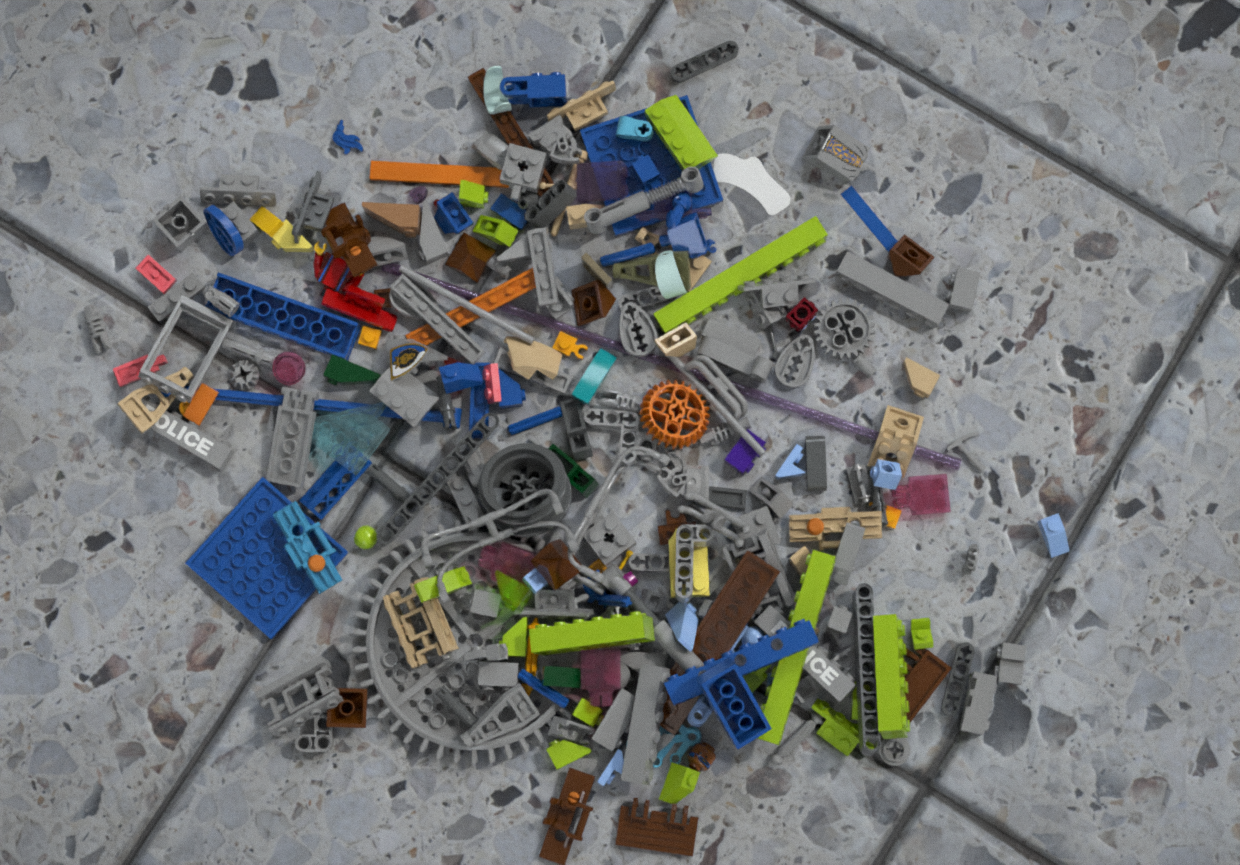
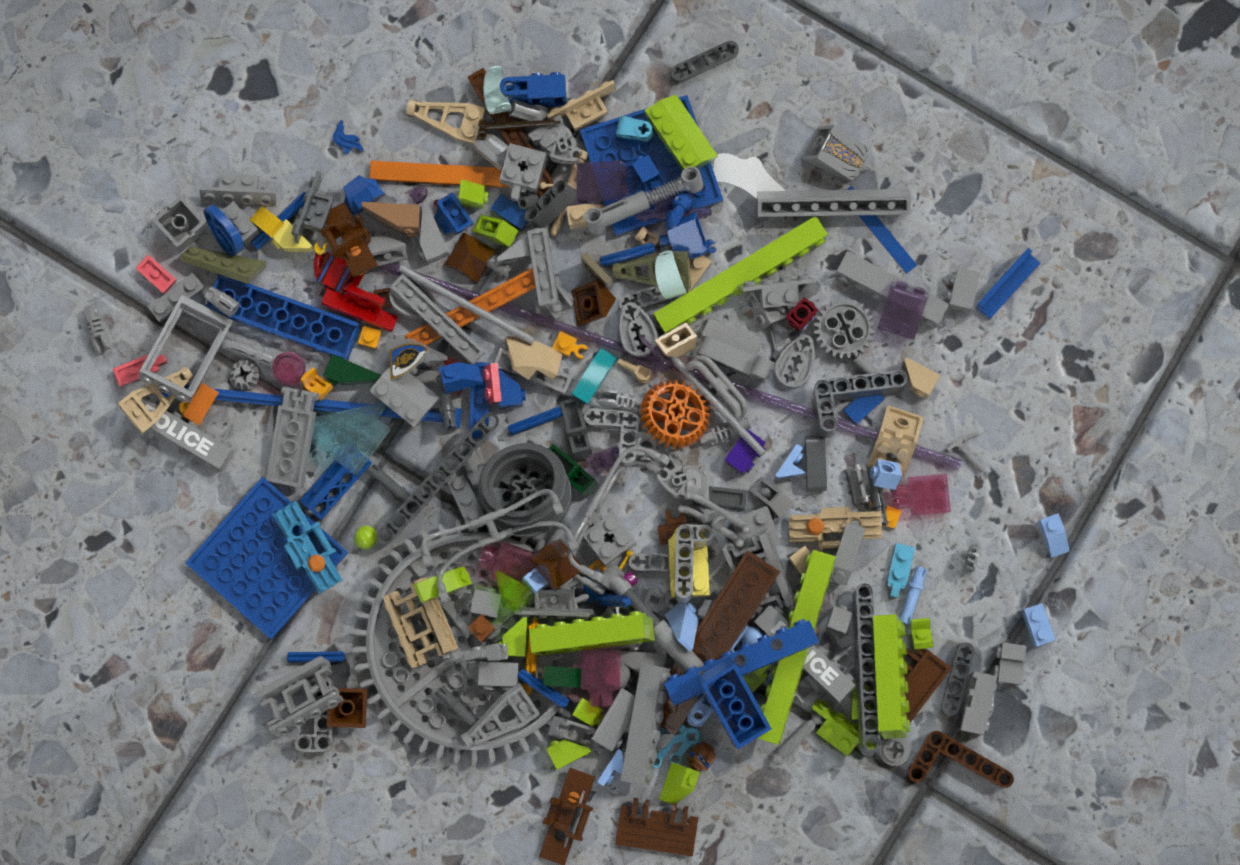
(234, 267): none -> olive wing
(287, 214): none -> blue axle
(305, 657): none -> blue axle
(314, 383): none -> light orange bracket
(360, 191): none -> blue slope
(469, 128): none -> tan plate
(482, 628): none -> dark orange brick
(484, 126): none -> dark brown piece
(528, 112): none -> light grey piece
(604, 459): none -> clear purple slope
(641, 373): none -> tan plate
(660, 361): none -> clear purple plant
(833, 202): none -> light grey brick
(851, 392): none -> dark grey beam
(862, 407): none -> blue tile
(900, 568): none -> medium azure hinge
(903, 309): none -> clear purple panel
(908, 257): reddish brown slope -> none
(915, 588): none -> light blue pin
(959, 758): none -> reddish brown beam
(1008, 284): none -> blue fence
(1038, 625): none -> light blue brick

